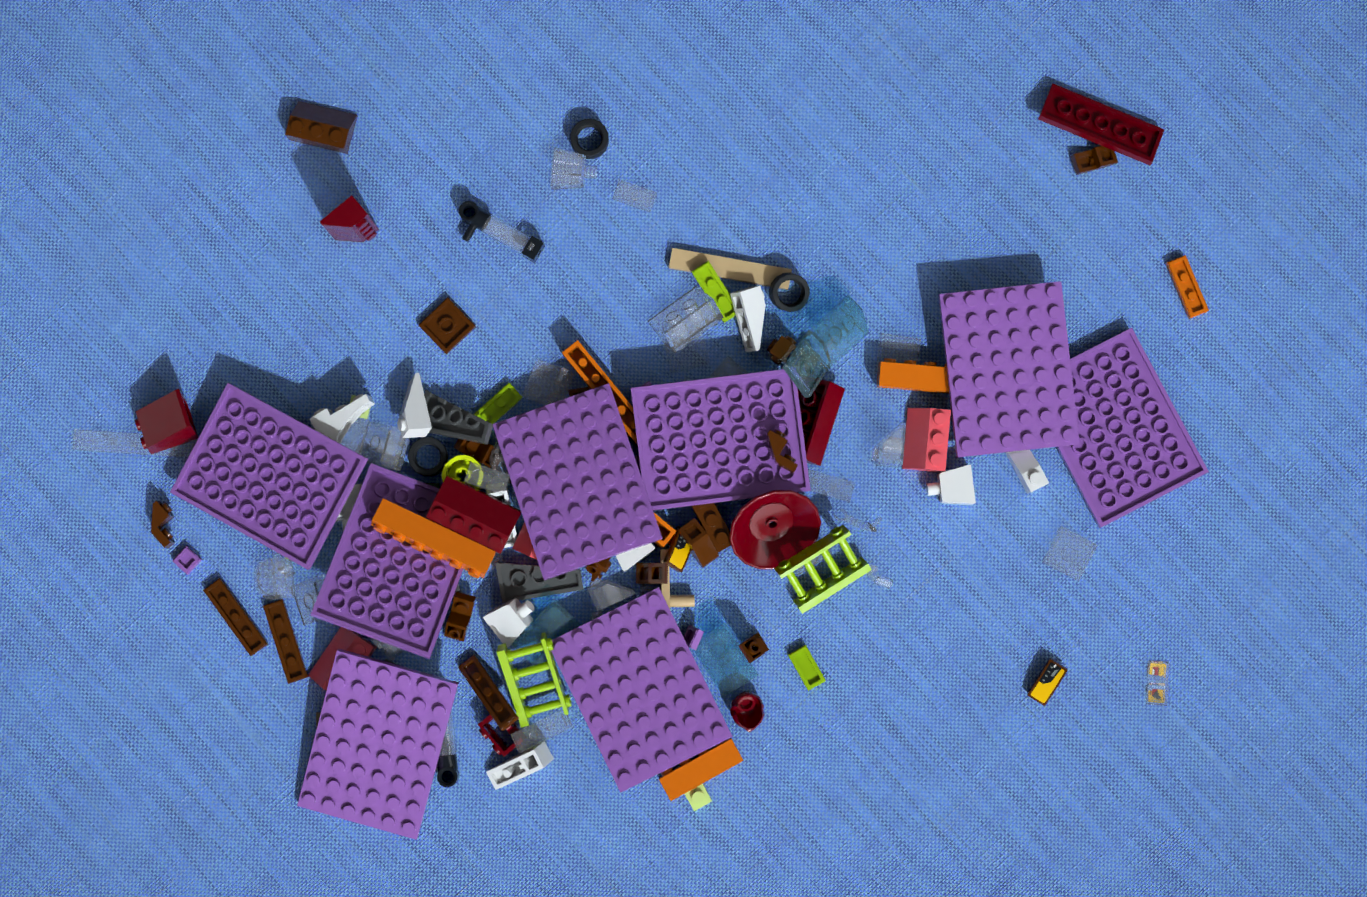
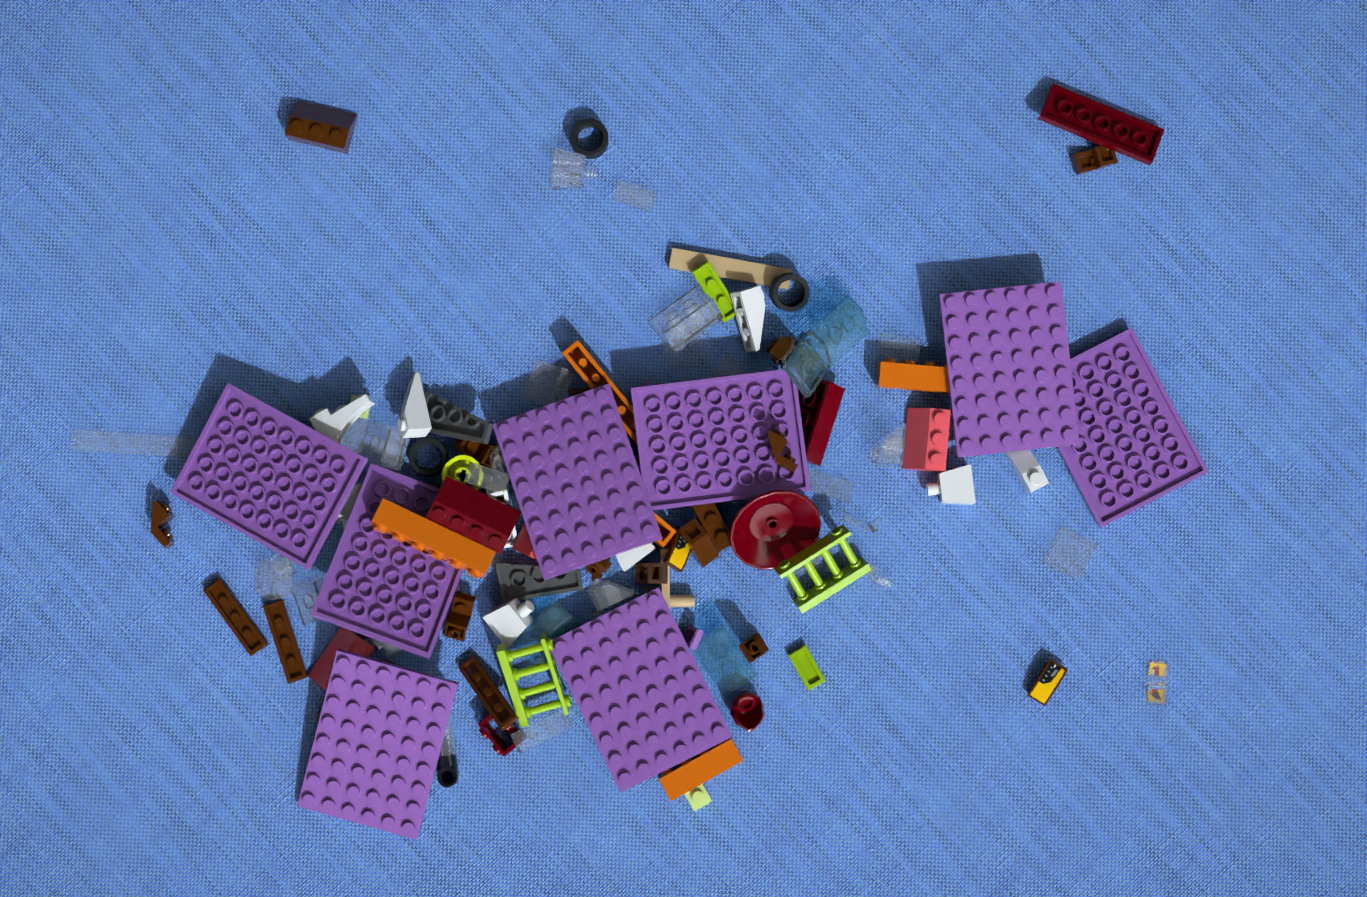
(166, 423): dark red slope -> none
(187, 560): medium lavender tile -> none
(350, 222): dark red slope -> none
(447, 326): reddish brown tile -> none
(499, 404): lime tile -> none
(500, 230): piece -> none
(520, 765): white slope -> none
(1187, 287): orange tile -> none

